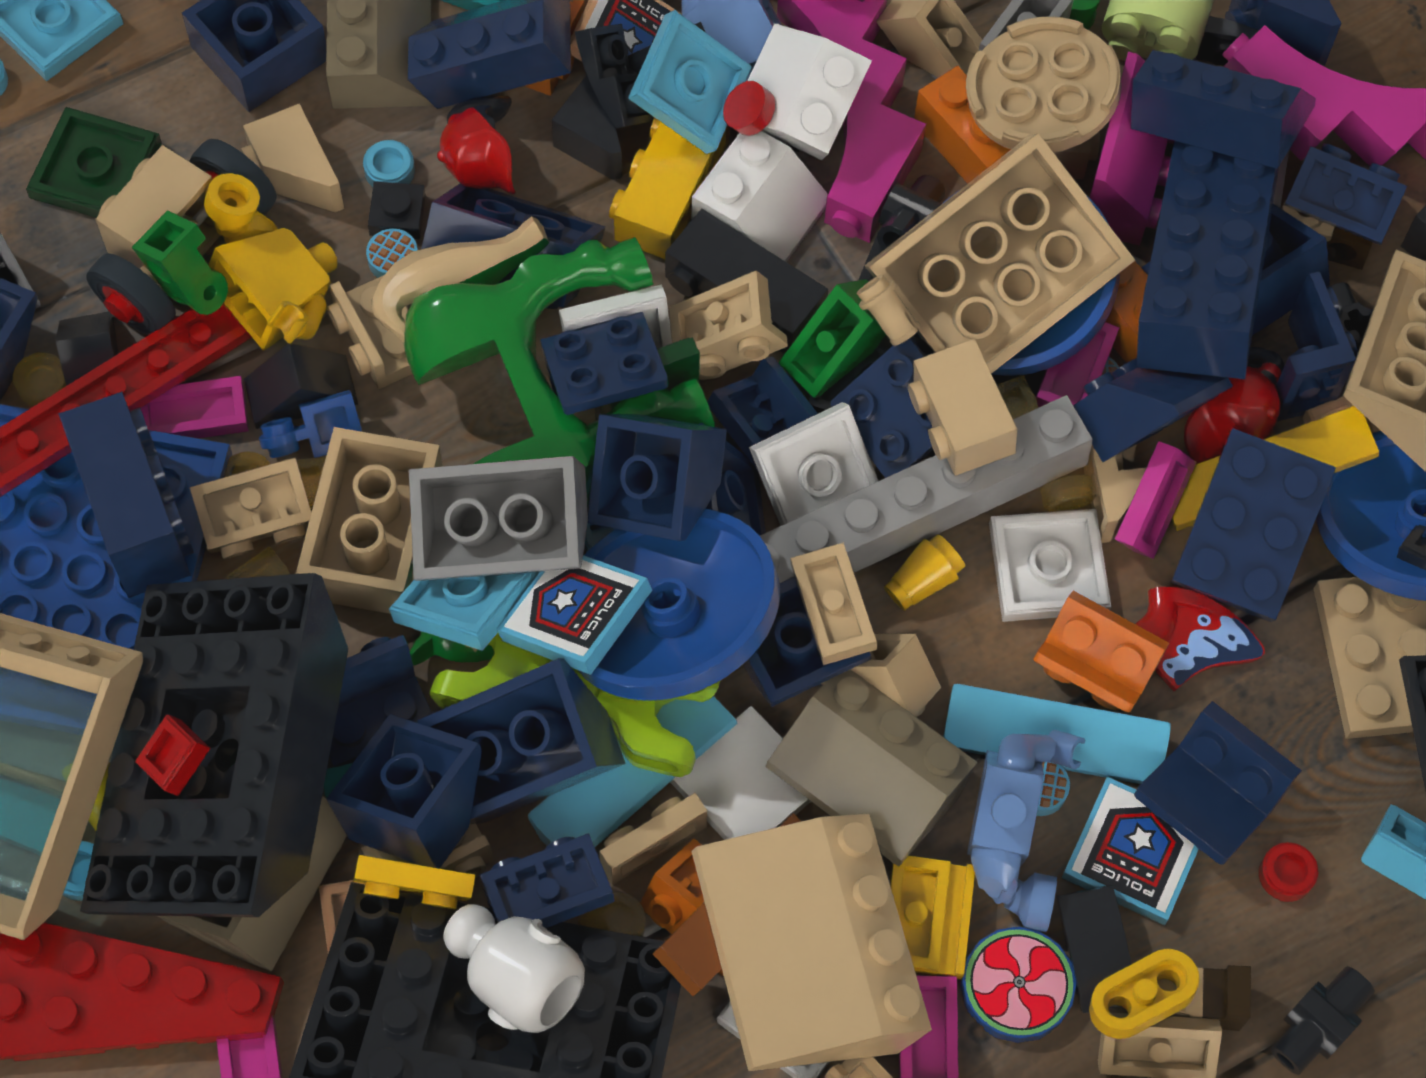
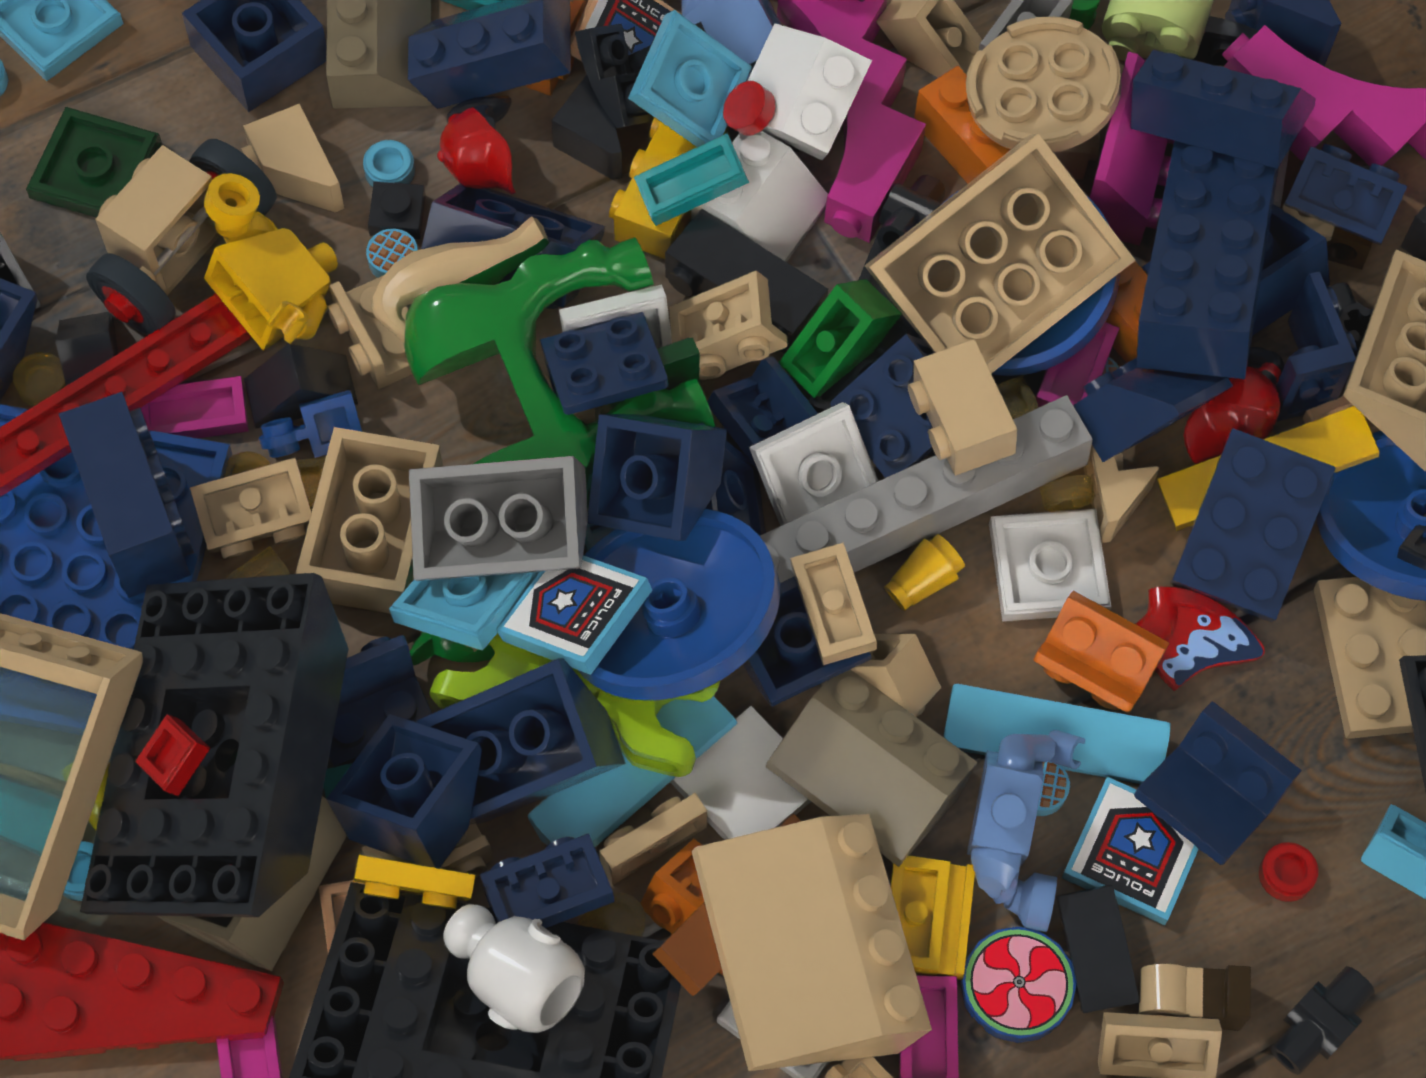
(177, 265): green leg -> none
(691, 179): none -> teal tile
(888, 309): tan pin -> none
(1140, 994): yellow plate -> none
(1155, 500): dark pink tile -> none

